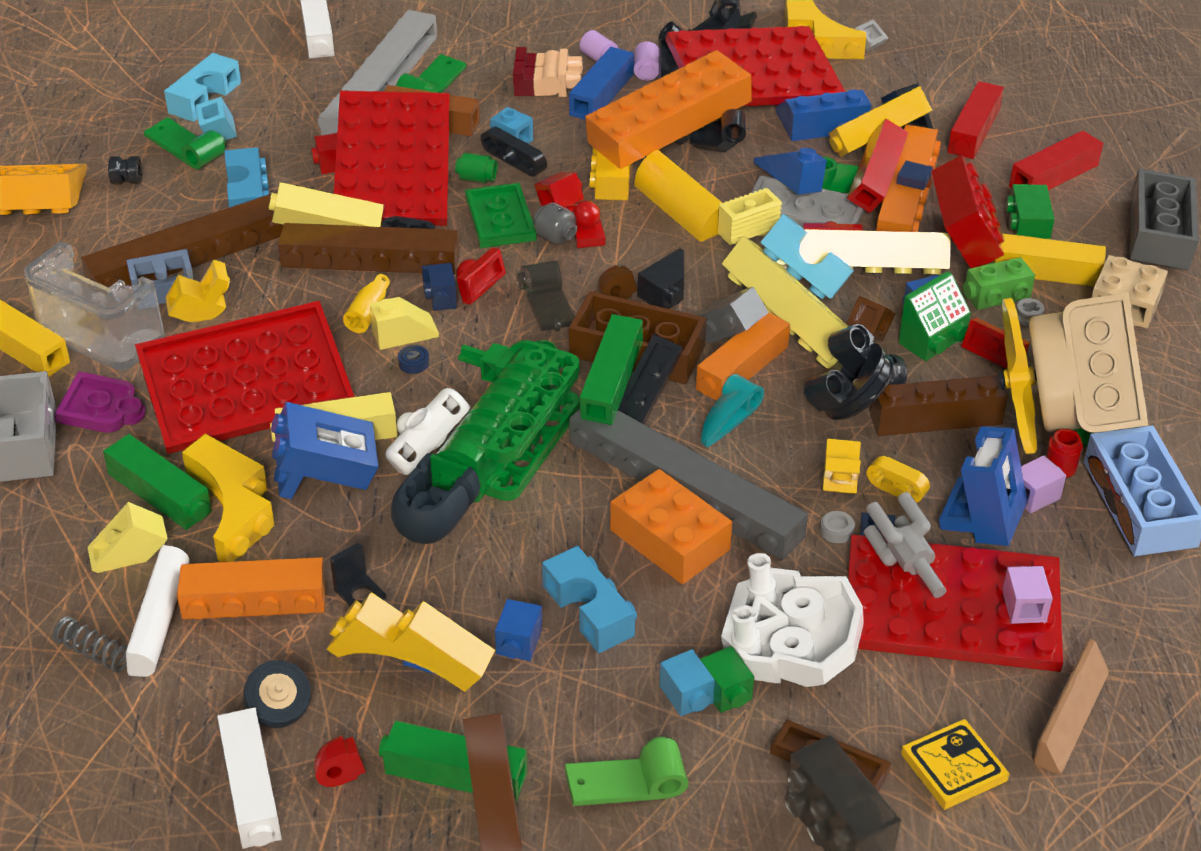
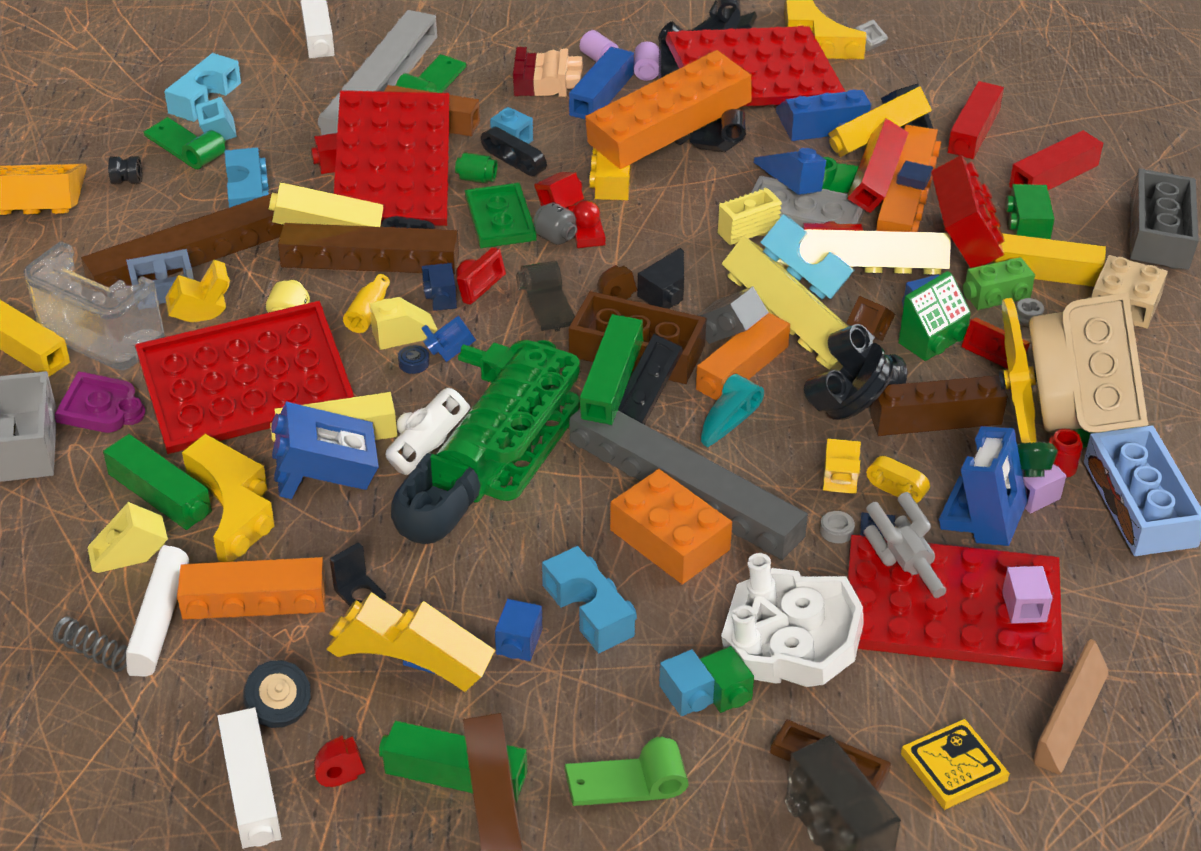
(286, 295): none -> light yellow head
(448, 338): none -> blue bracket
(678, 195): yellow brick -> none
(1036, 458): none -> dark green cone

